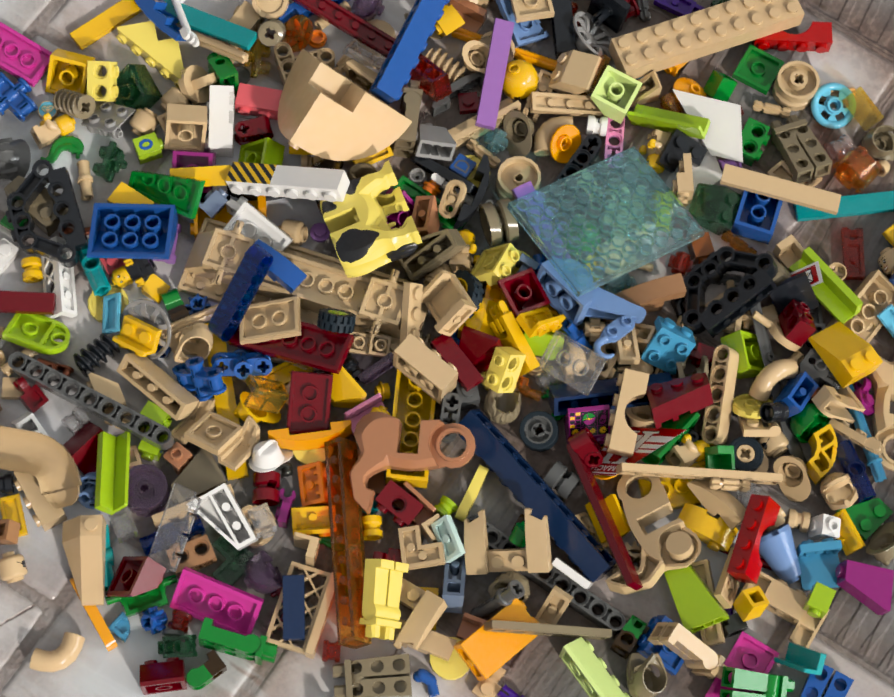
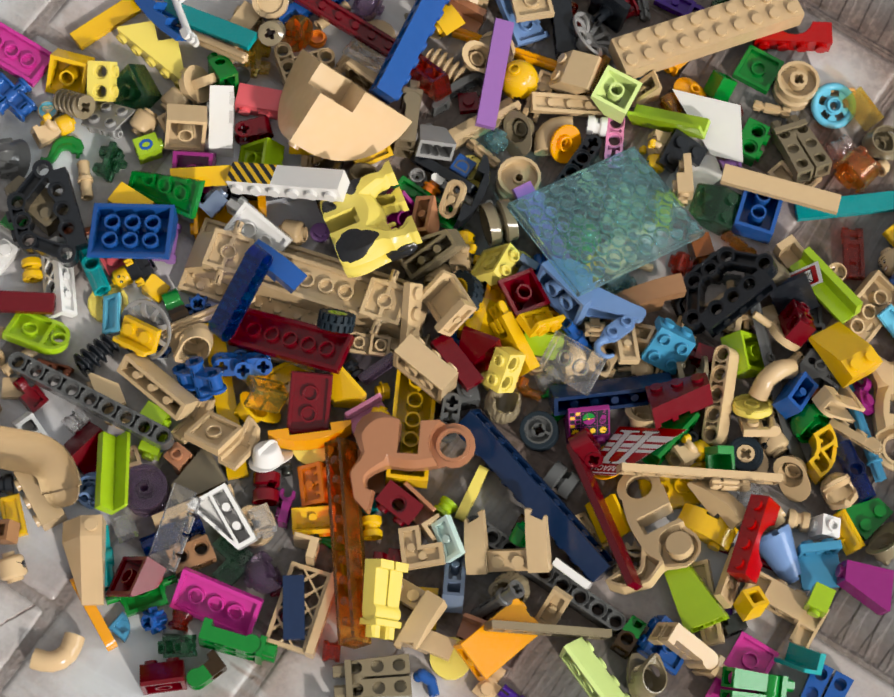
(271, 321): tan tile -> none
(622, 438): tan arch -> none
(774, 412): black wheel -> none

